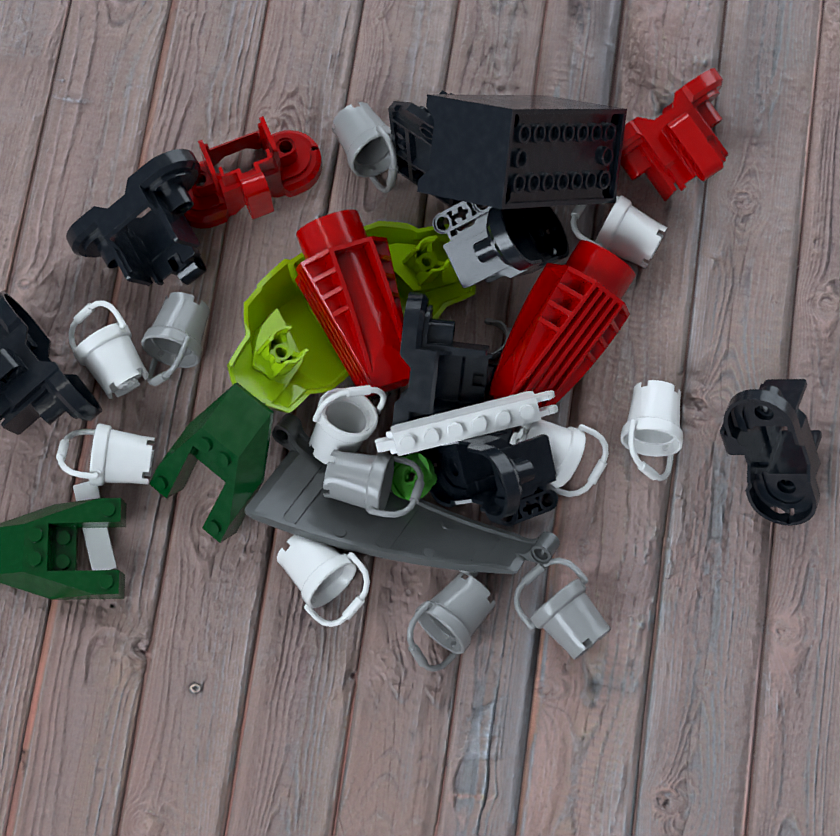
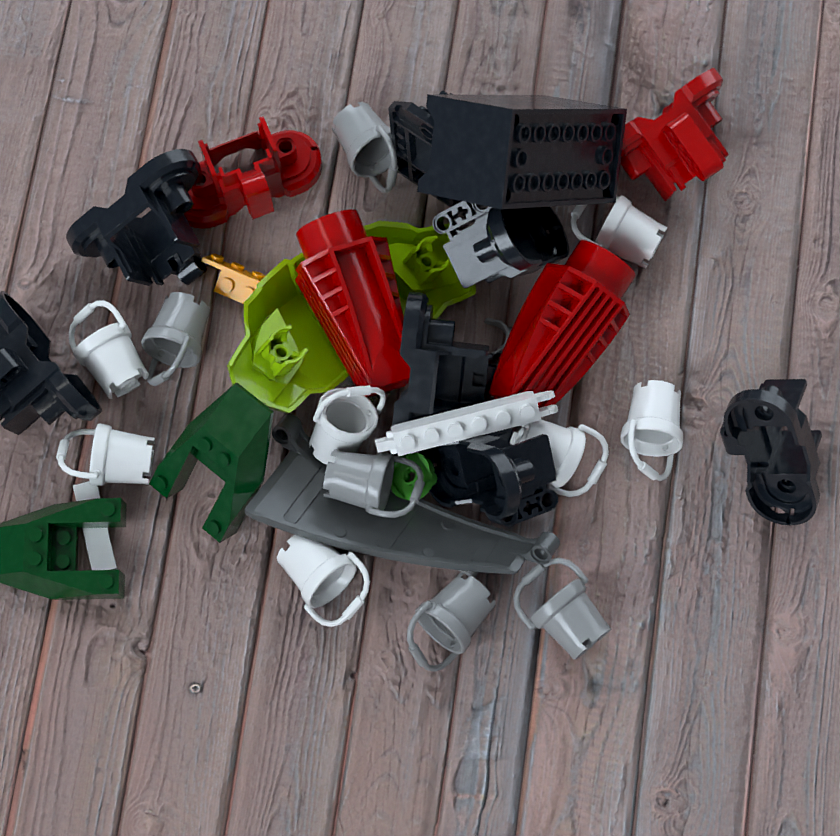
(233, 279): none -> light orange bracket

